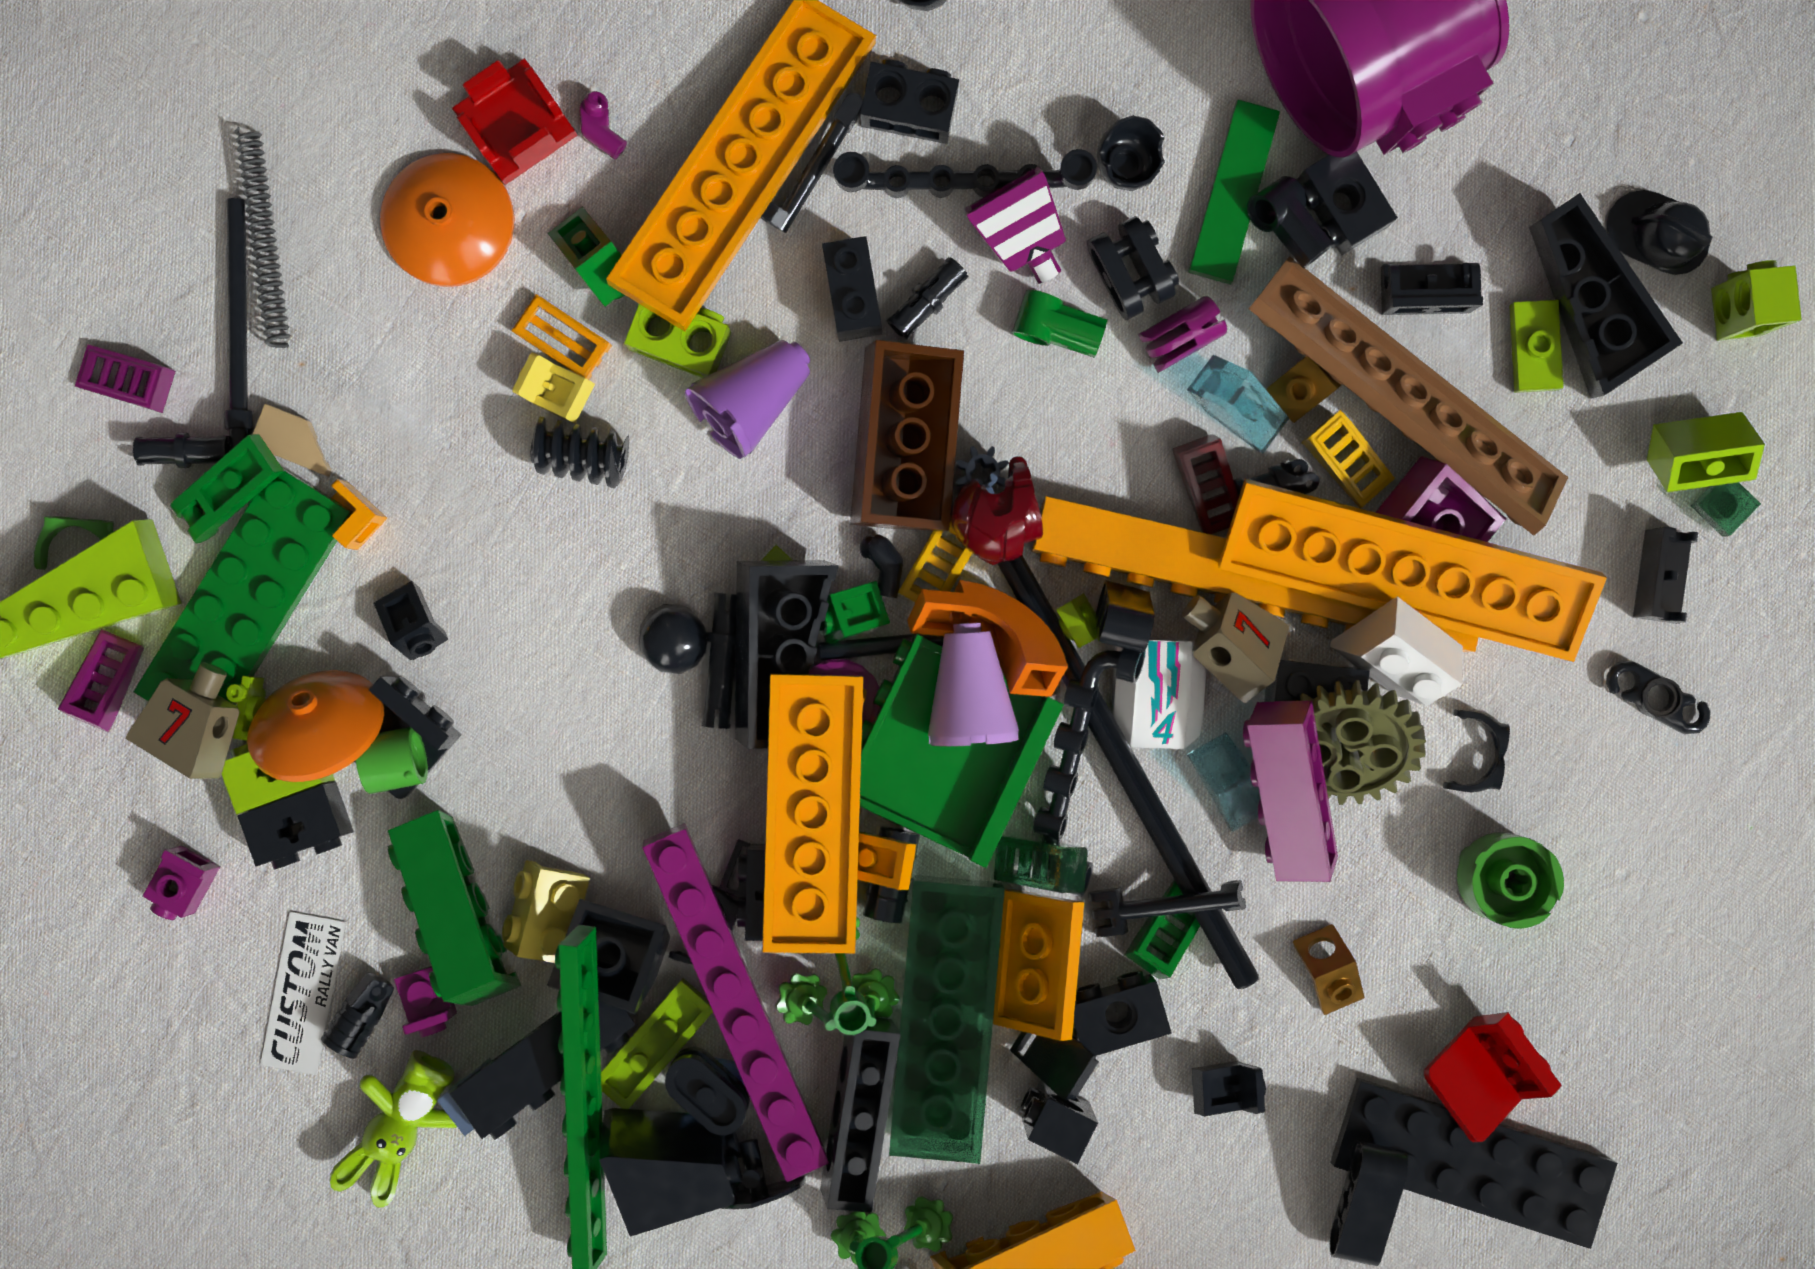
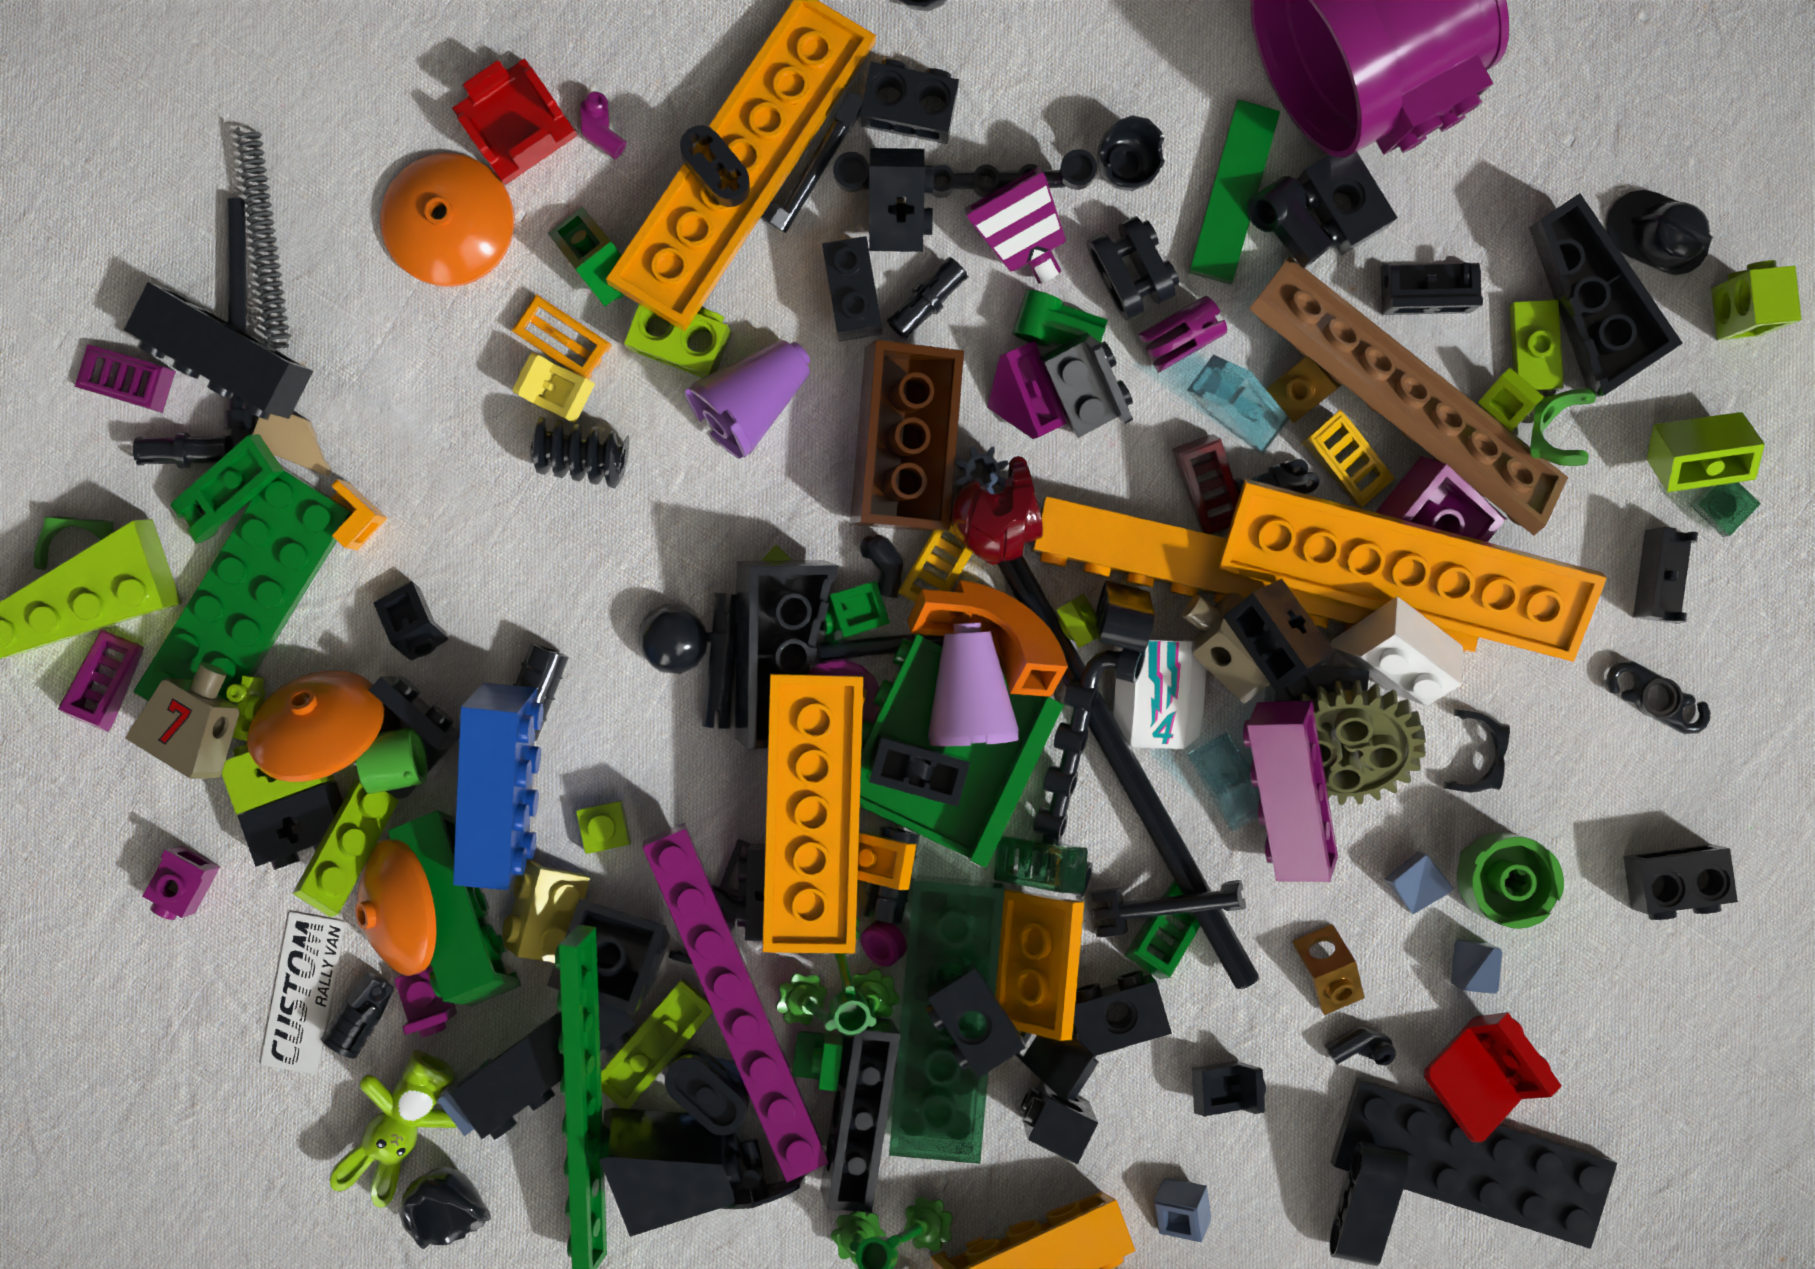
(218, 351): none -> black brick
(345, 849): none -> lime plate
(397, 908): none -> orange dish
(442, 1208): none -> black hair
(496, 785): none -> blue brick
(542, 670): none -> black axle
(603, 827): none -> lime plate
(722, 159): none -> black beam
(818, 1058): none -> green bracket
(883, 943): none -> magenta tile
(894, 175): none -> black brick
(918, 770): none -> black brick
(970, 992): none -> black brick
(1024, 393): none -> magenta slope
(1086, 384): none -> black bracket
(1182, 1209): none -> sand blue slope
(1279, 634): none -> black brick
(1362, 1042): none -> black arm
(1418, 882): none -> sand blue slope
(1476, 966): none -> sand blue slope
(1510, 399): none -> lime plate
(1545, 412): none -> bright green cap
(1680, 873): none -> black brick

